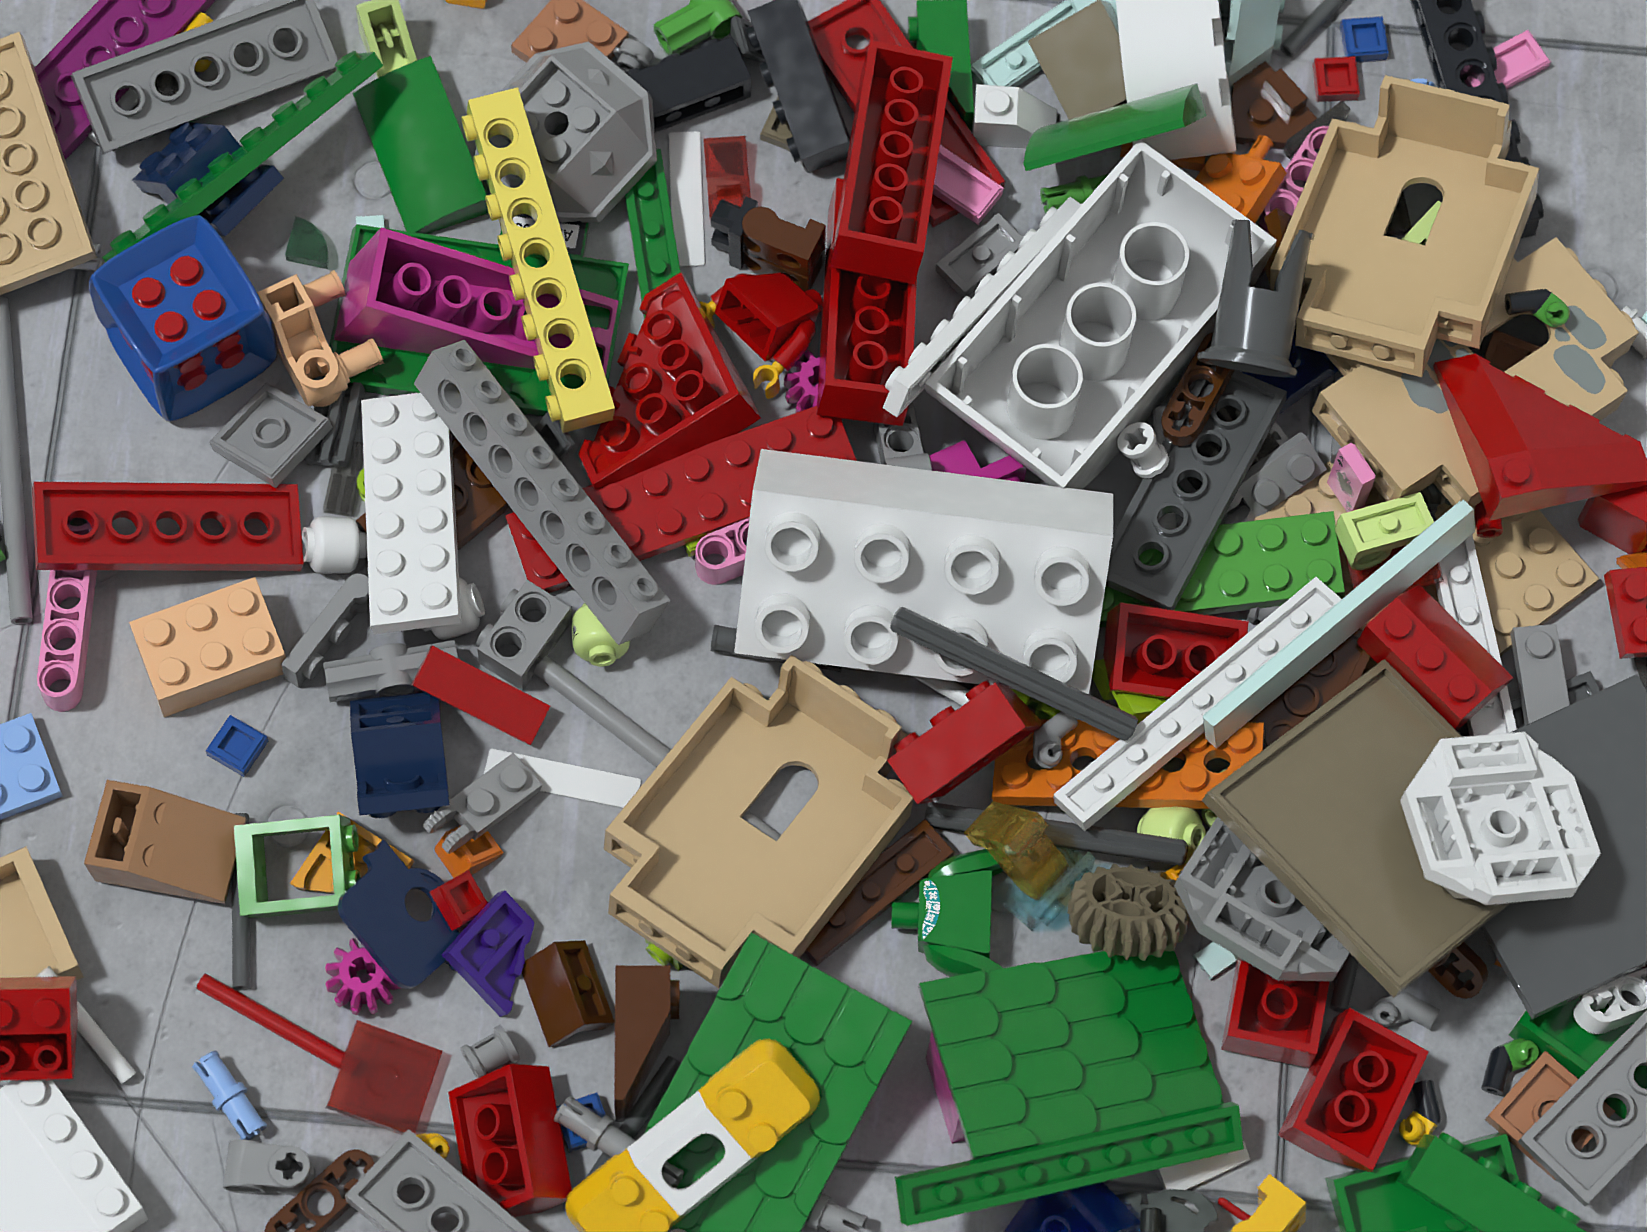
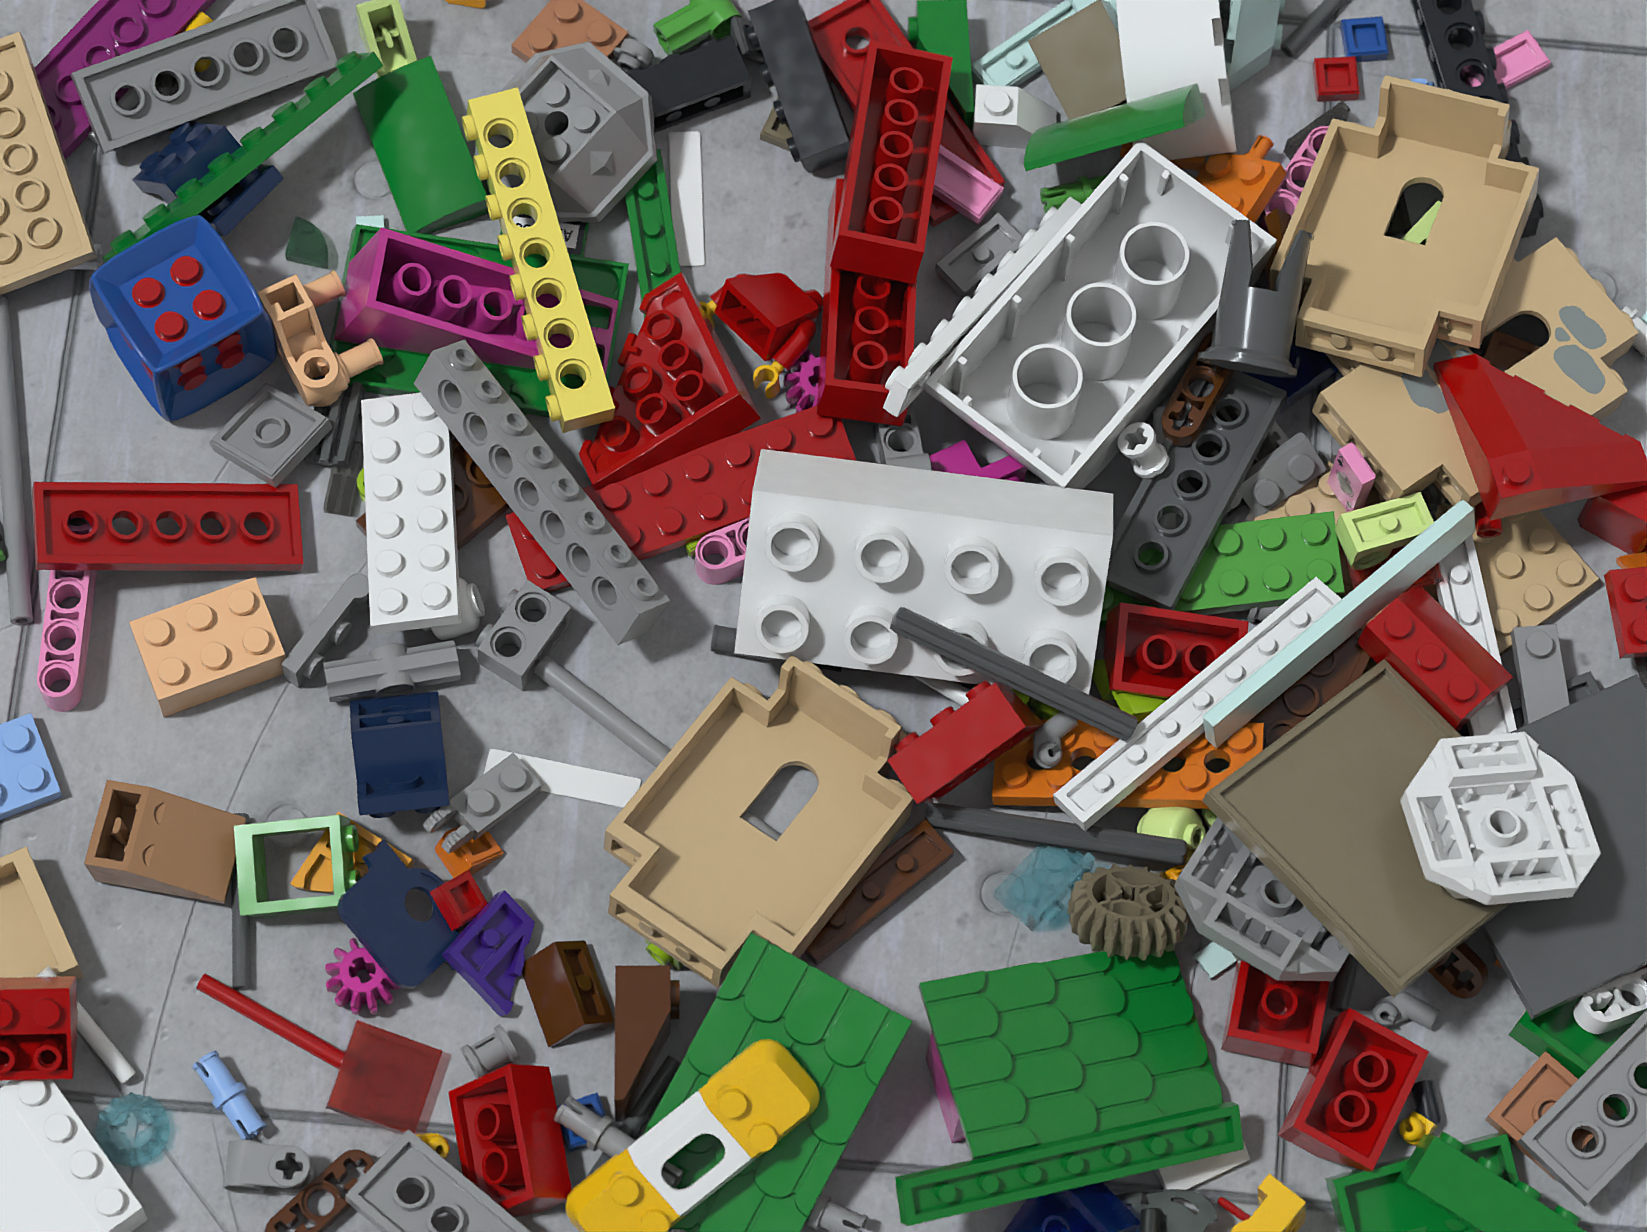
(148, 1142): none -> clear light blue gear
(237, 745): blue tile -> none
(333, 545): white head -> none
(480, 695): red tile -> none
(552, 434): dark grey slope -> none
(593, 641): yellowish green head -> none
(726, 170): clear red slope -> none
(768, 243): reddish brown hips -> none
(954, 914): green torso -> none
(1019, 847): clear yellow tile -> none
(1268, 106): reddish brown plate -> none
(1506, 1059): arm -> none
(1539, 303): arm -> none

